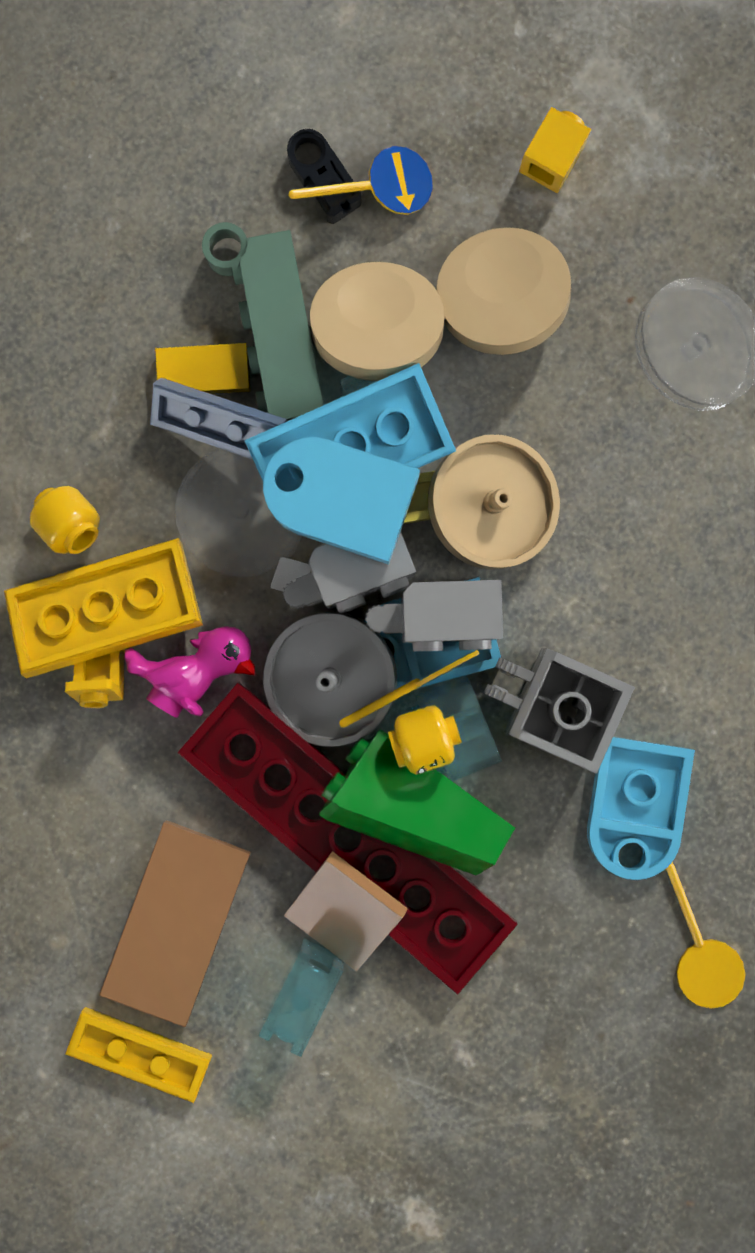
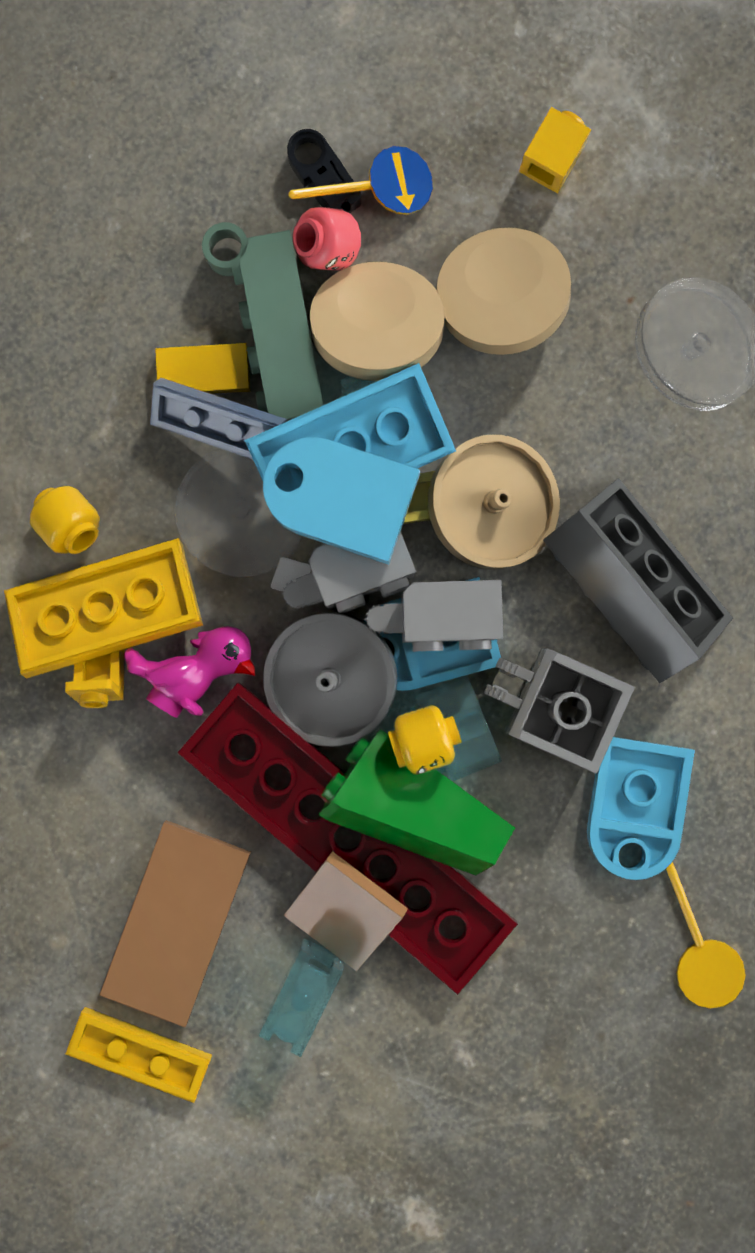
(327, 239): none -> coral head
(403, 690): yellow piece -> none
(639, 581): none -> dark grey slope

